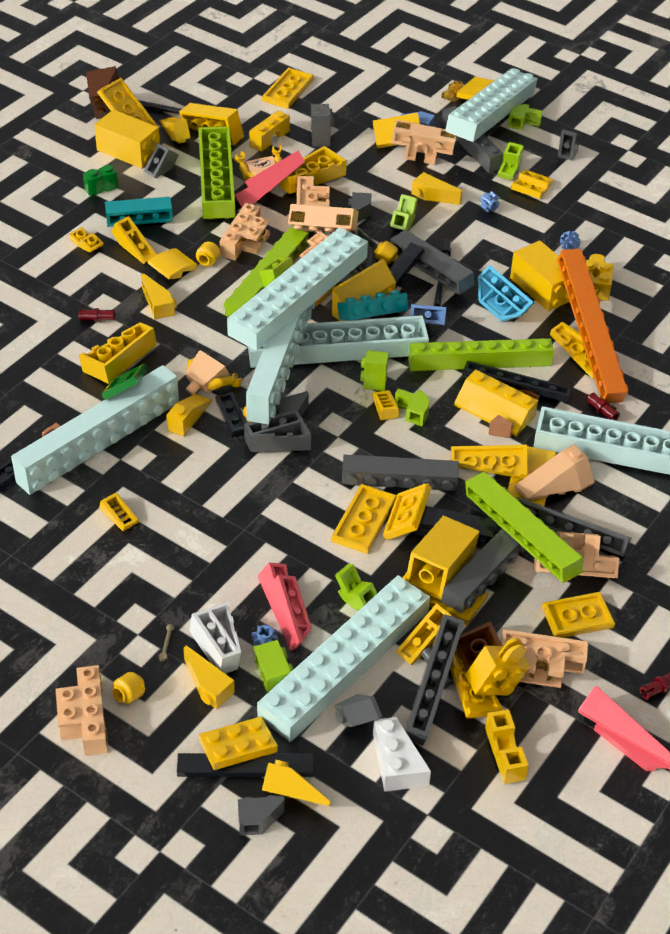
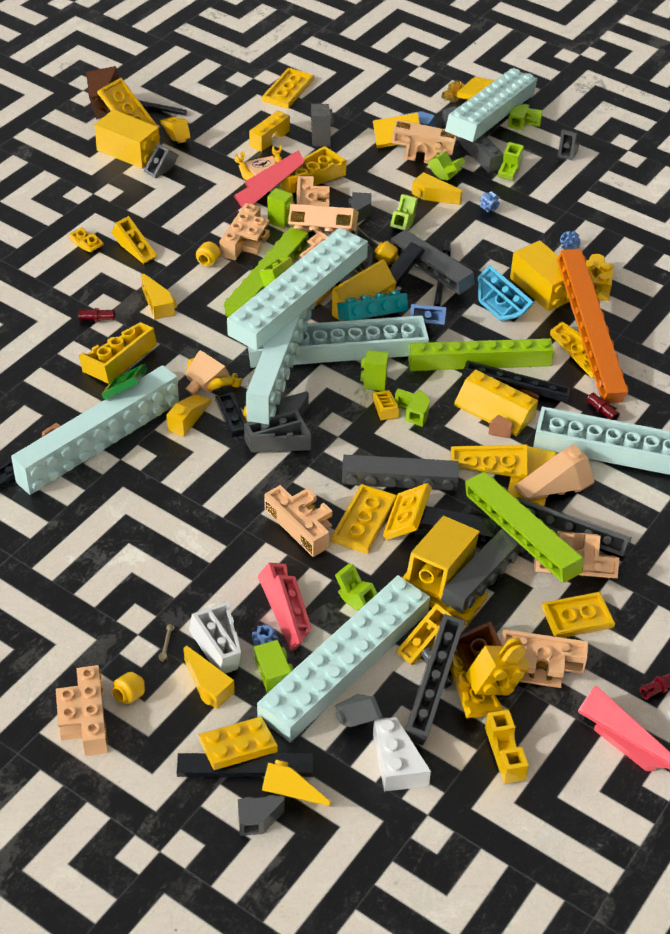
(100, 180): green brick -> none
(115, 499): yellow slope -> none
(139, 210): teal brick -> none
(172, 263): yellow slope -> none
(213, 116): yellow wedge -> none
(216, 173): lime brick -> none
(279, 207): none -> lime brick
(300, 517): none -> light nougat piece
(444, 167): none -> lime brick
(532, 184): yellow slope -> none

